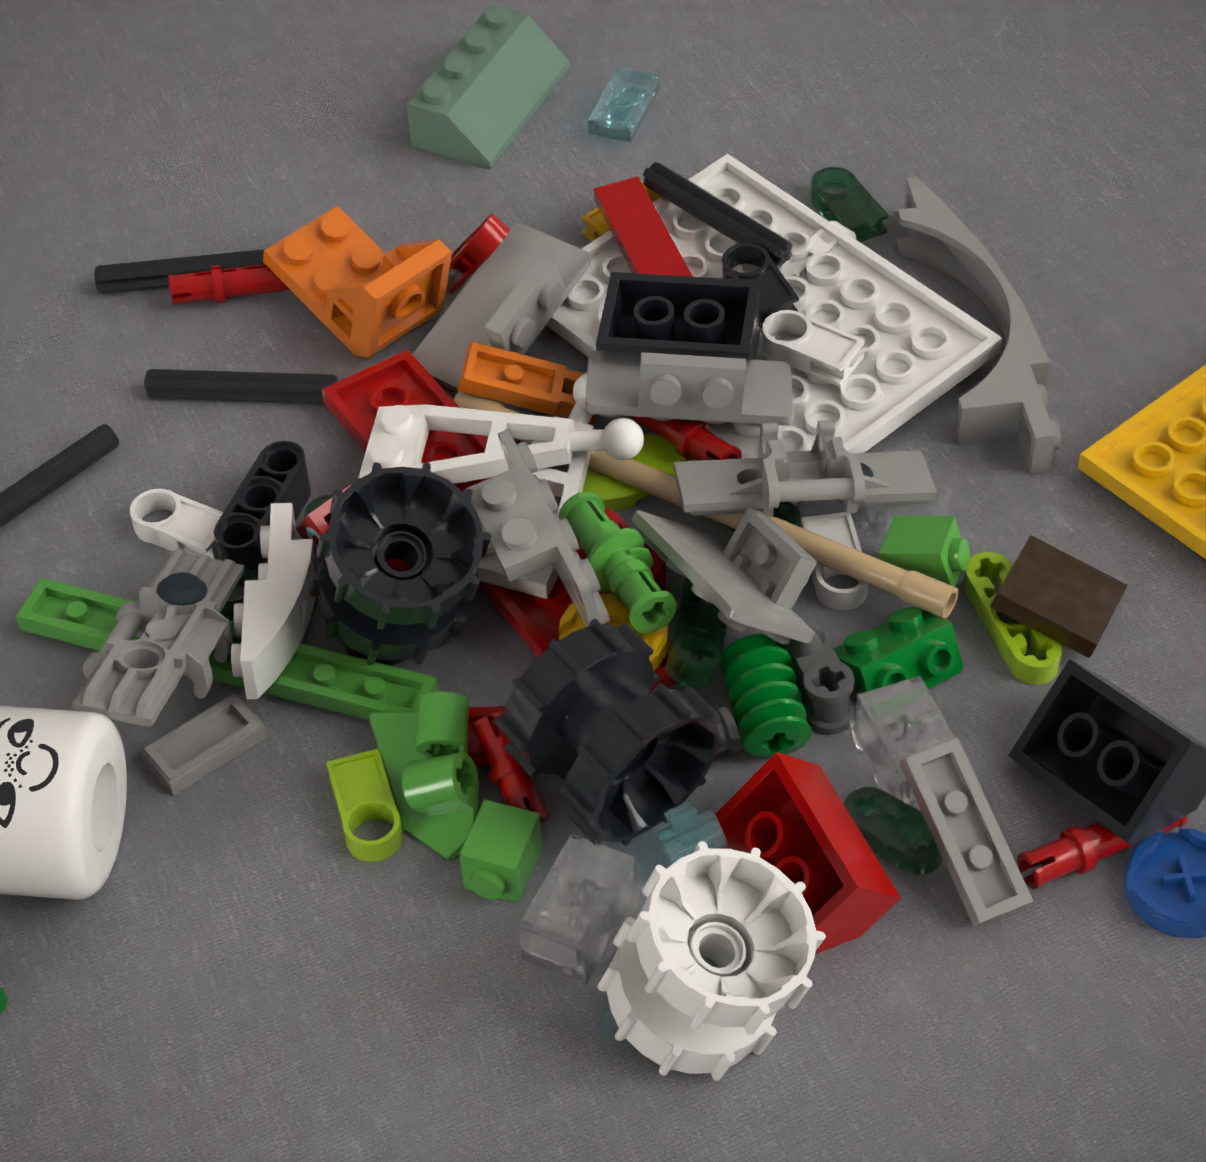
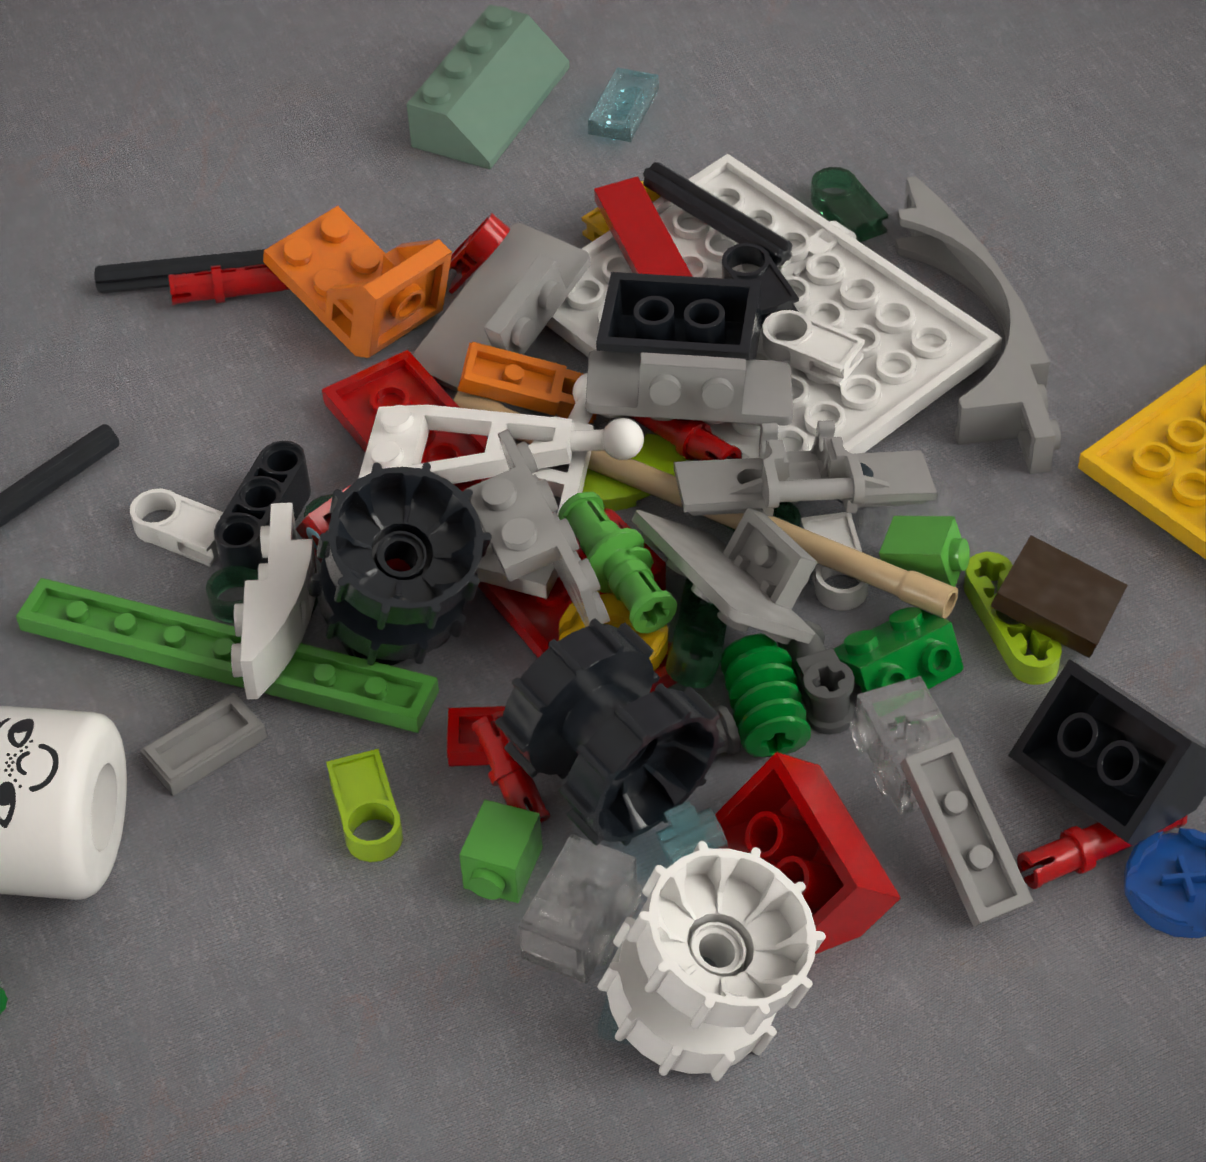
(177, 633): light grey piece -> none
(237, 385): black axle -> none
(431, 770): bright green panel -> none
(894, 830): clear green beam -> none

